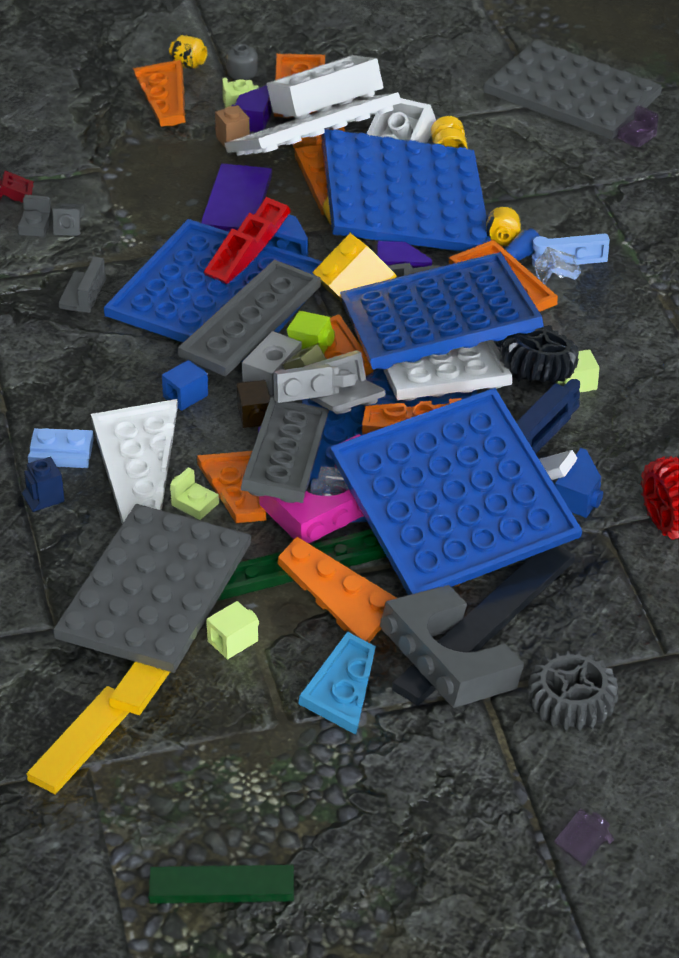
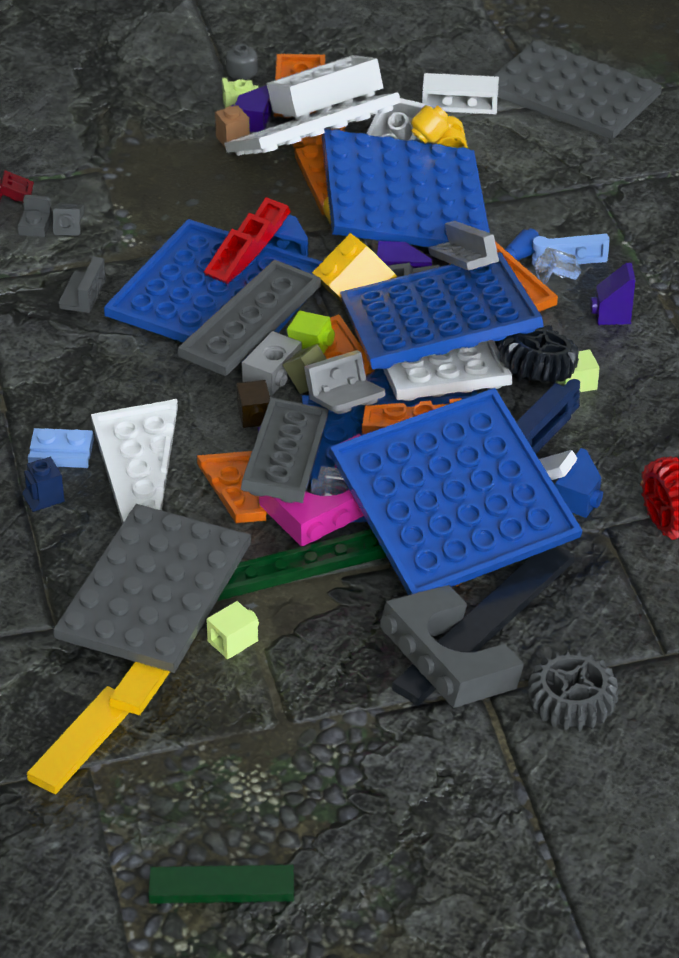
(164, 91): orange wing -> none
(186, 384): blue brick -> none
(188, 50): yellow head -> none
(192, 497): yellowish green bracket -> none
(235, 194): dark purple tile -> none
(310, 382): light grey hinge -> none
(341, 683): dark azure wing -> none
(344, 593): orange wing -> none
(429, 124): none -> yellow head
(461, 93): none -> white brick
(466, 247): none -> light grey fence
(503, 225): yellow head -> none
(584, 836): clear purple bracket -> none
(615, 297): none -> dark purple slope
(641, 128): clear purple bracket -> none

